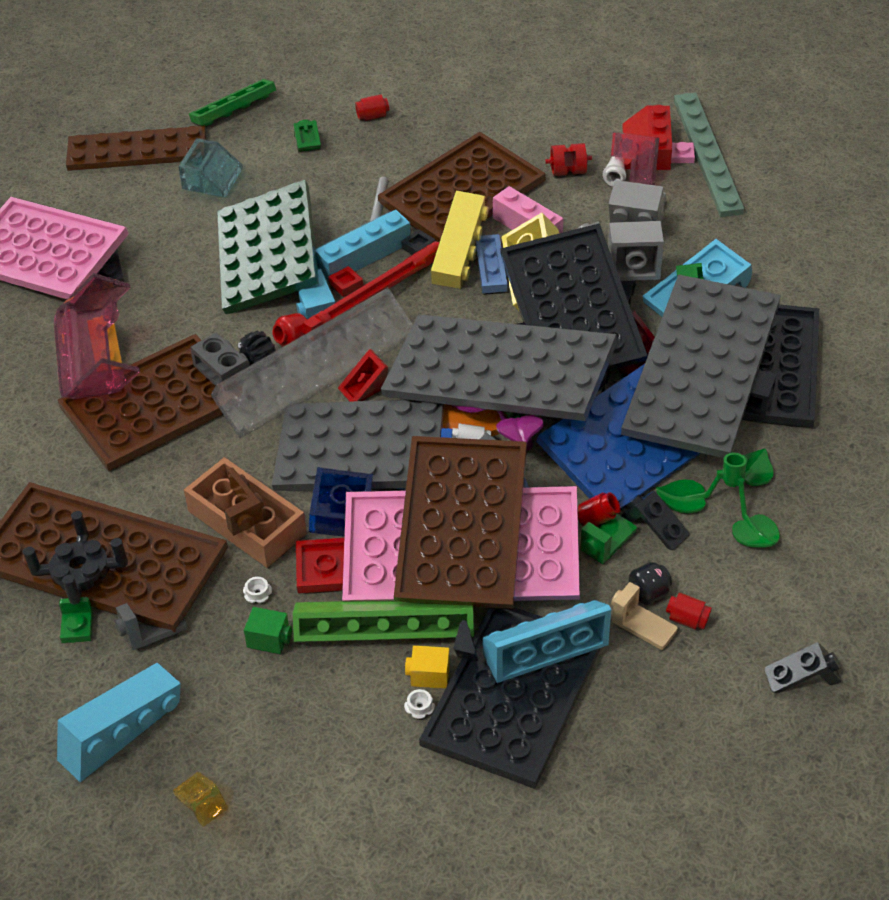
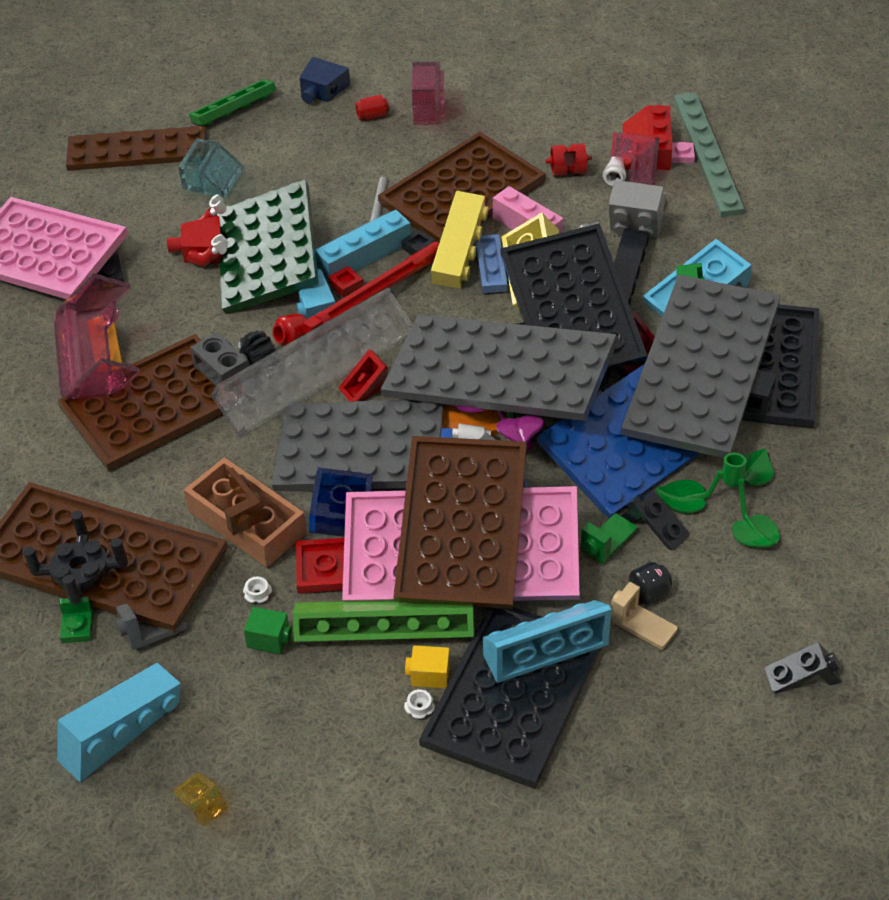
(201, 239): none -> red torso
(307, 135): green bracket -> none
(323, 80): none -> dark blue torso
(428, 93): none -> clear pink brick
(464, 643): black slope -> none
(598, 509): red brick -> none
(636, 249): light grey brick -> none
(688, 611): red brick -> none

